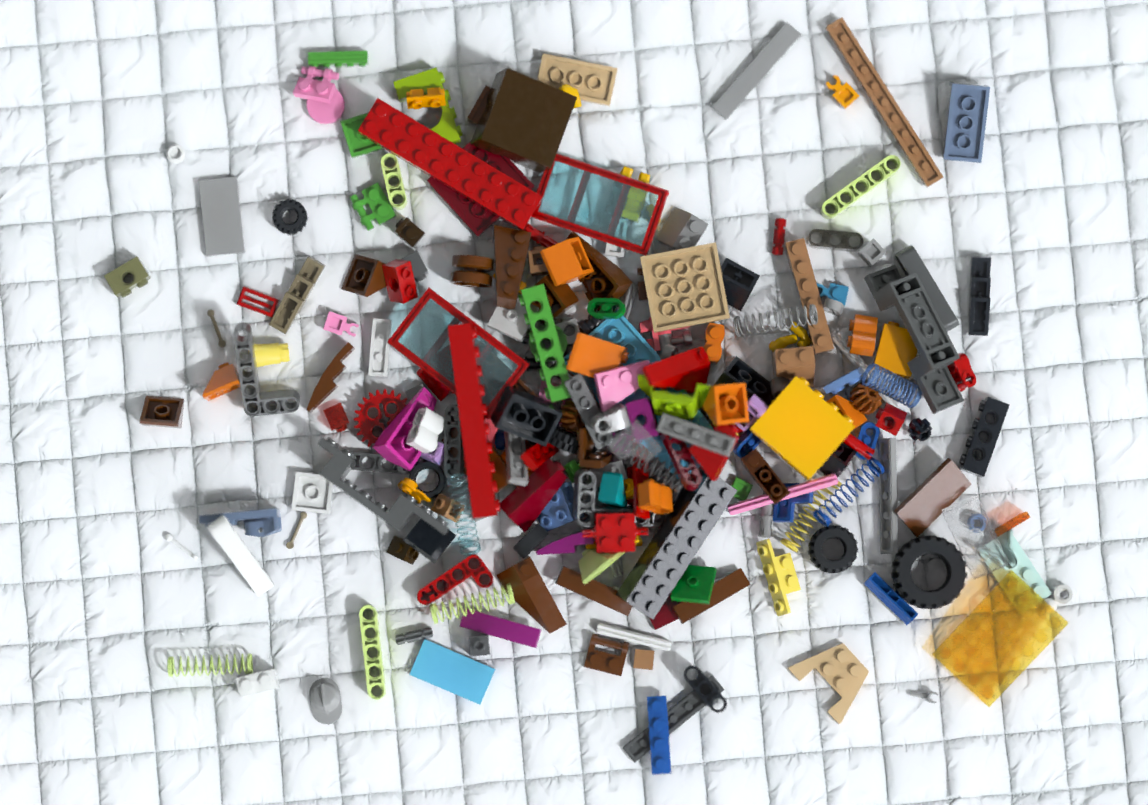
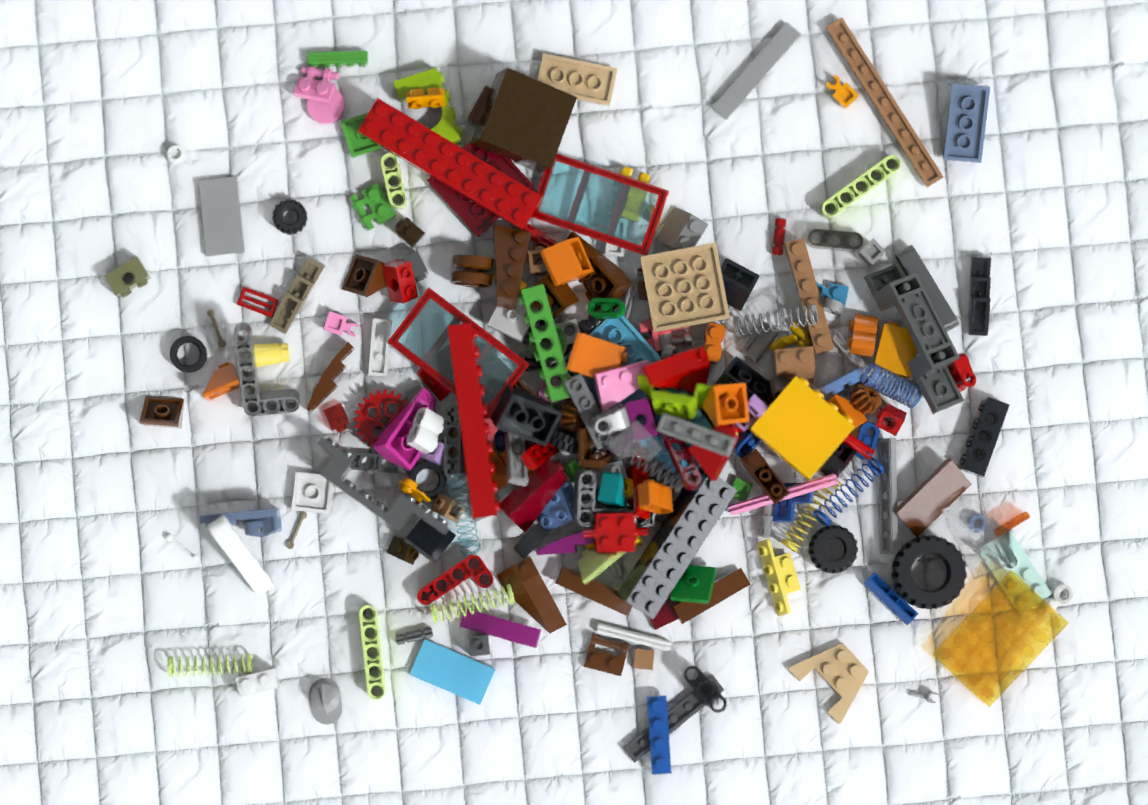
(185, 368): none -> black tyre
(573, 91): yellow arm -> none
(759, 343): none -> light grey tile
(919, 429): black gear -> none

